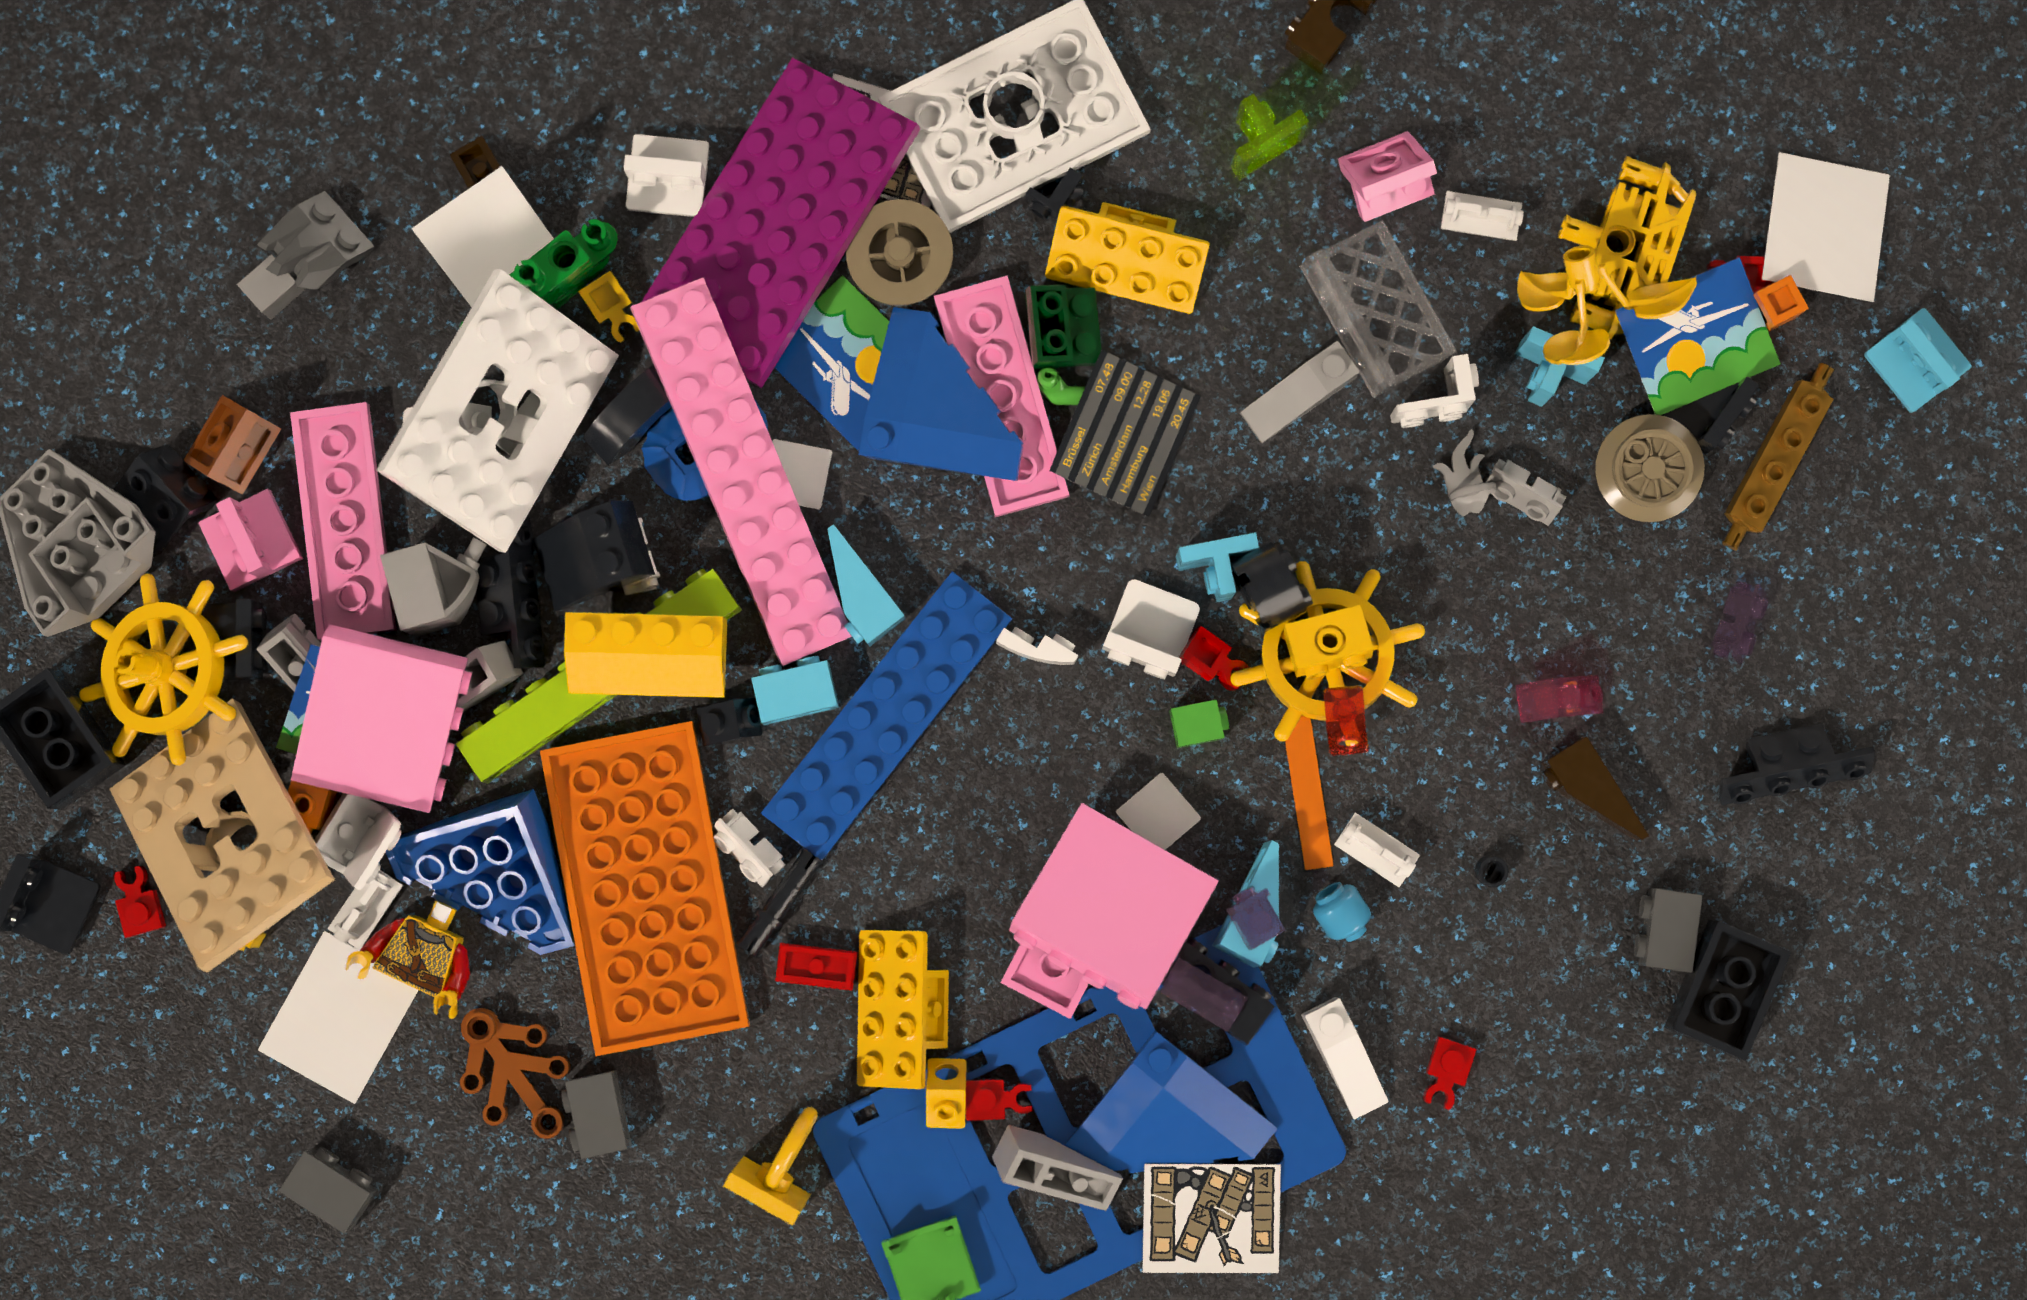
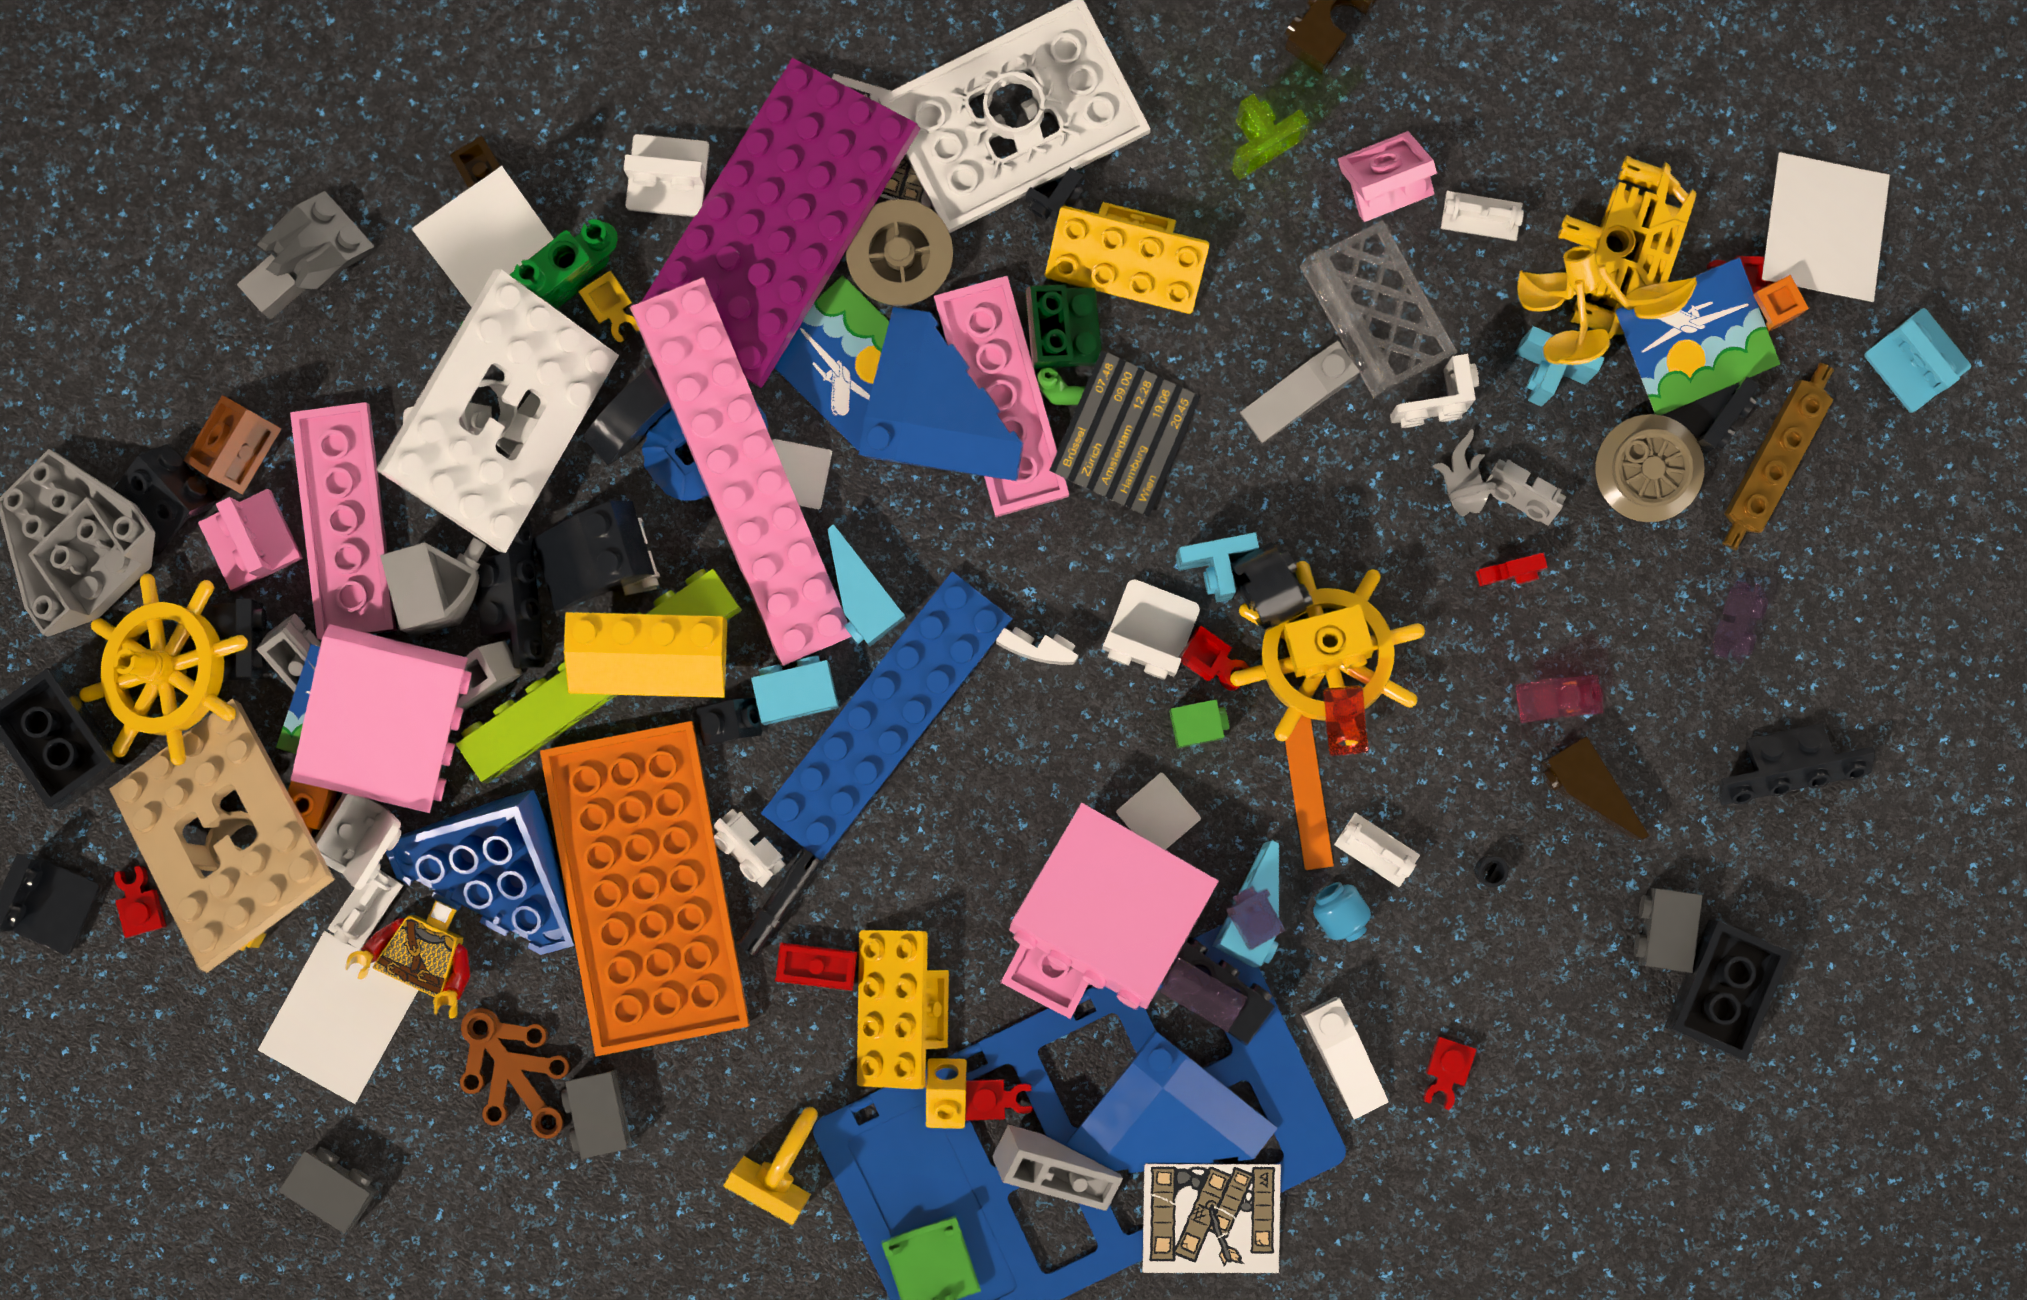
(1521, 569): none -> red plate

